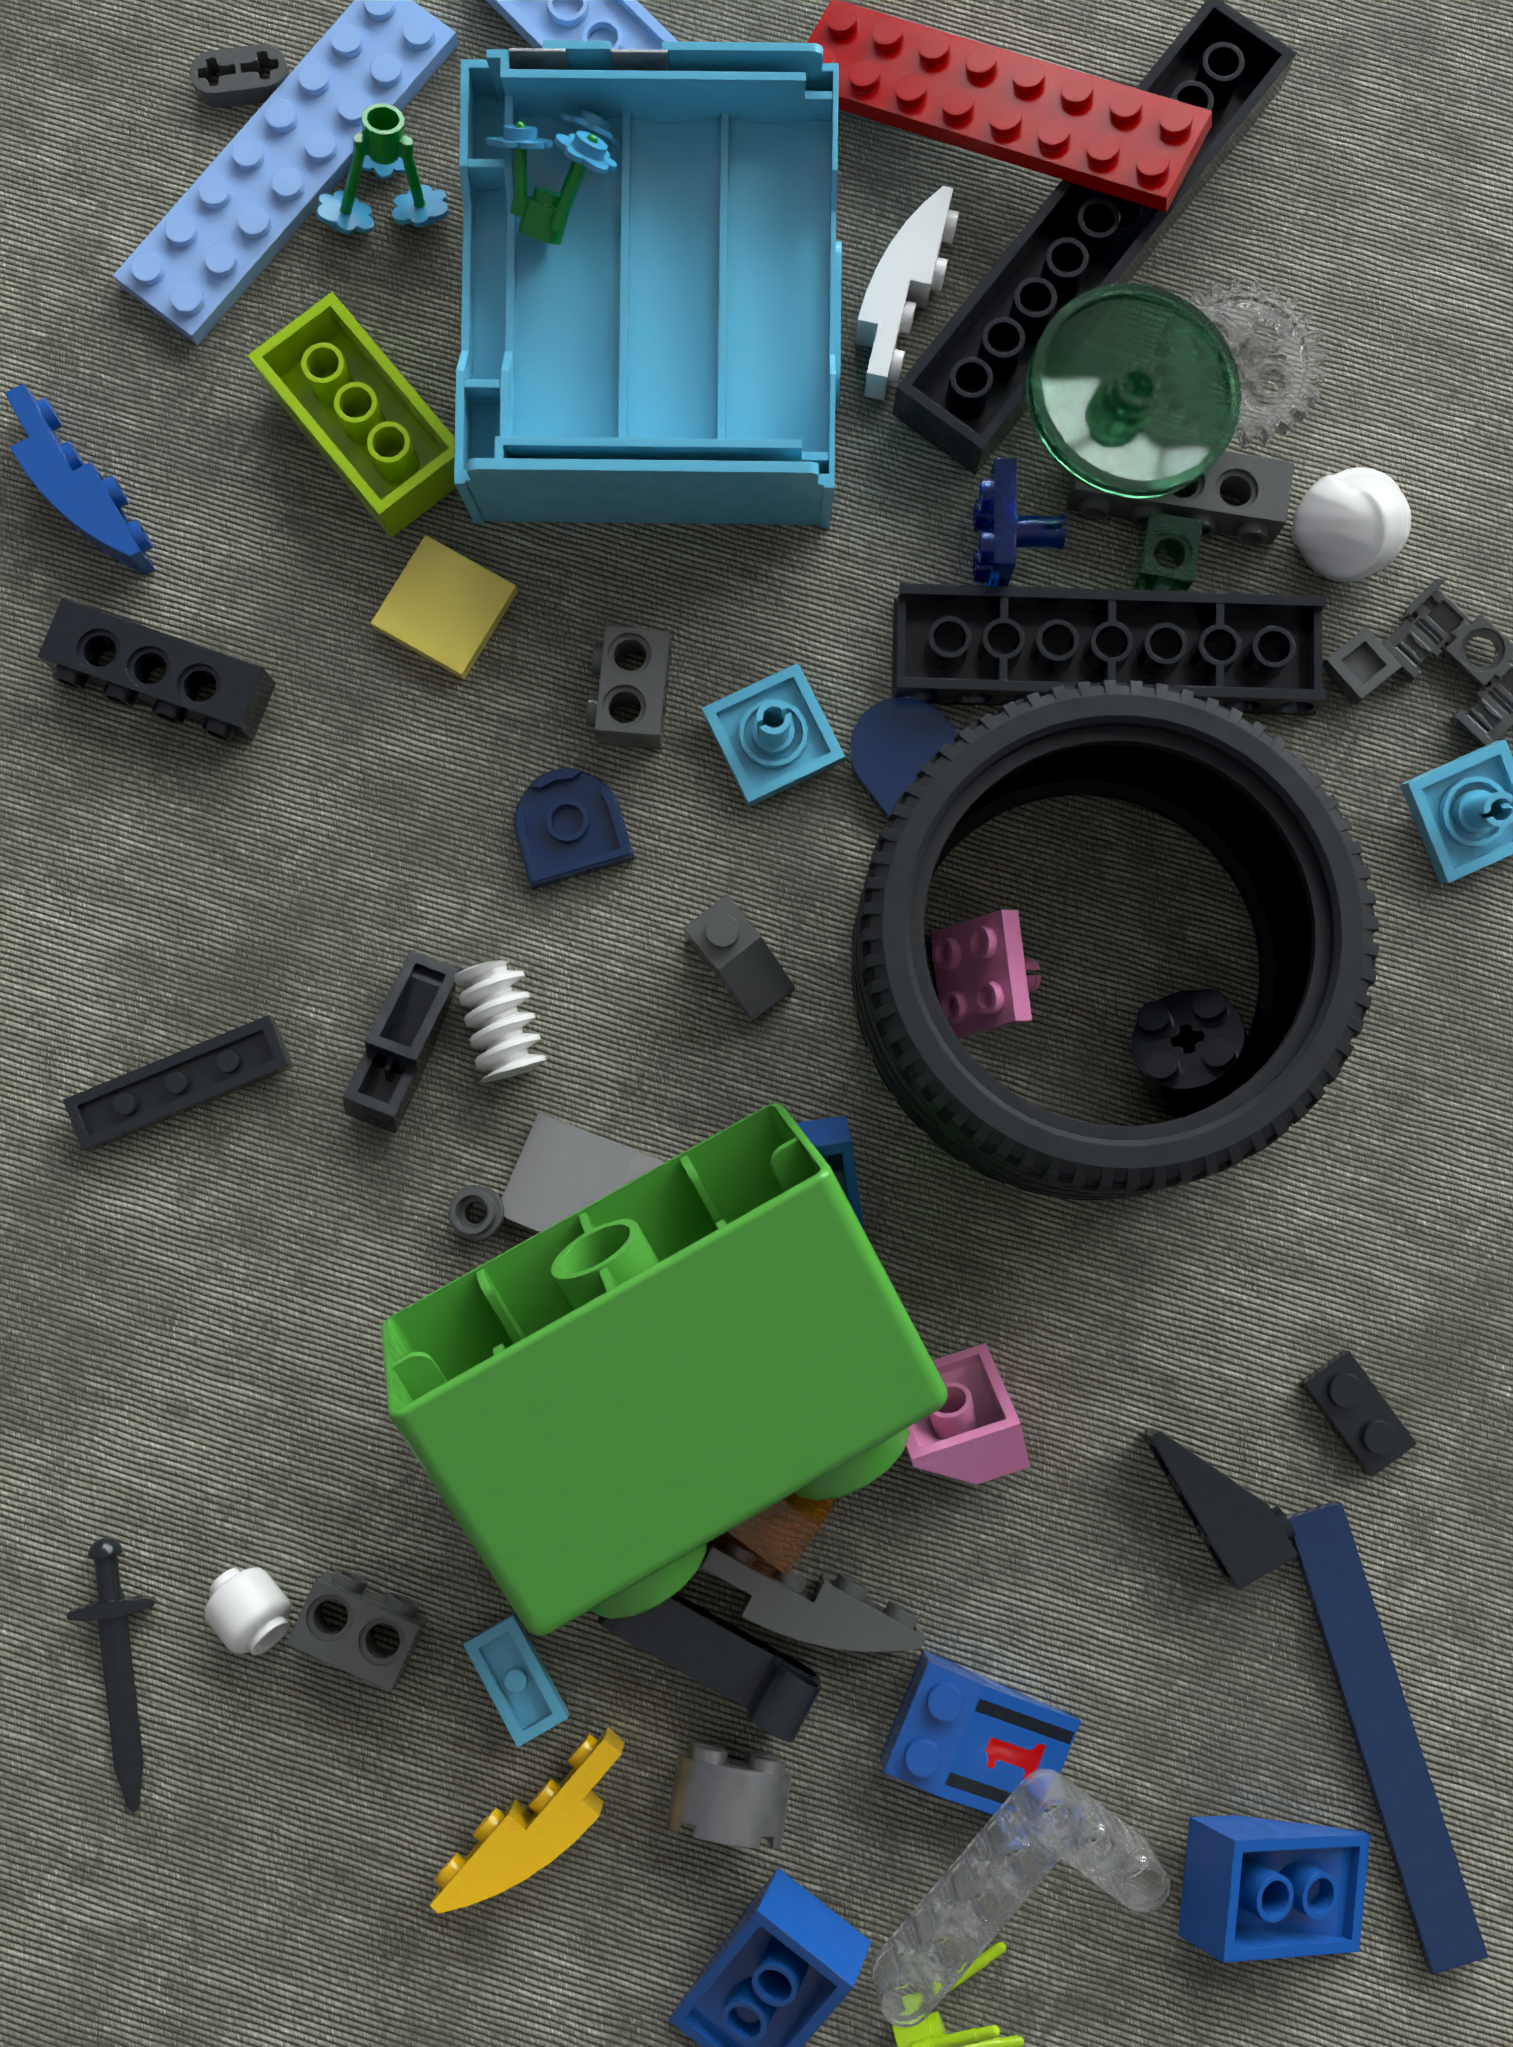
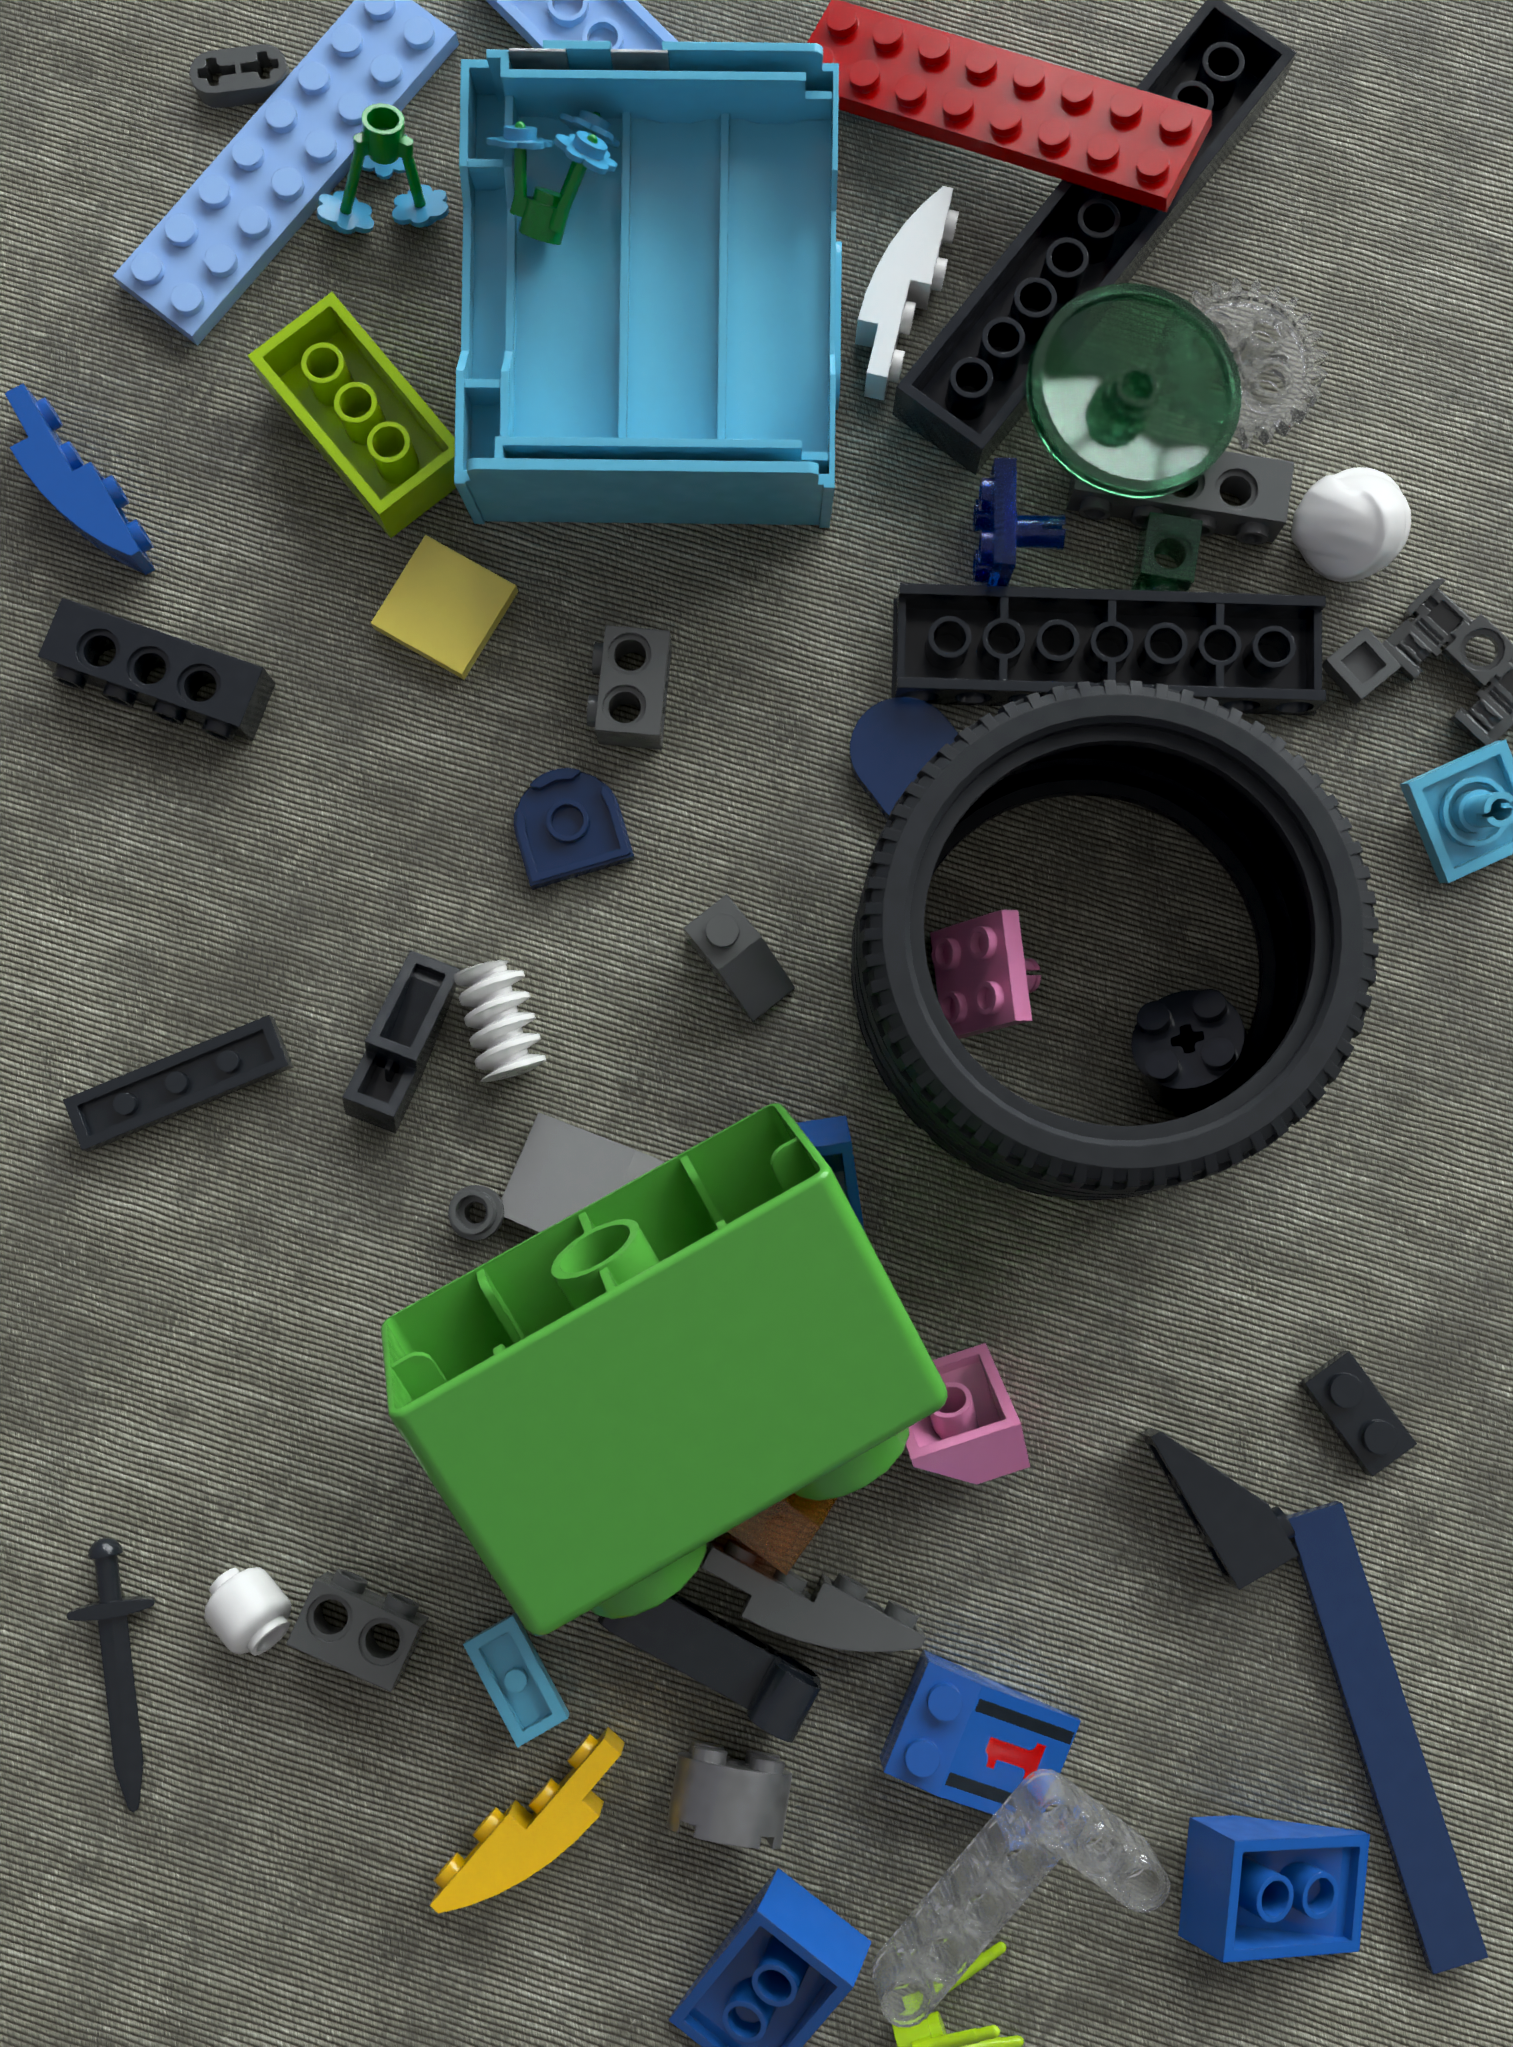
(773, 735): medium azure plate -> none

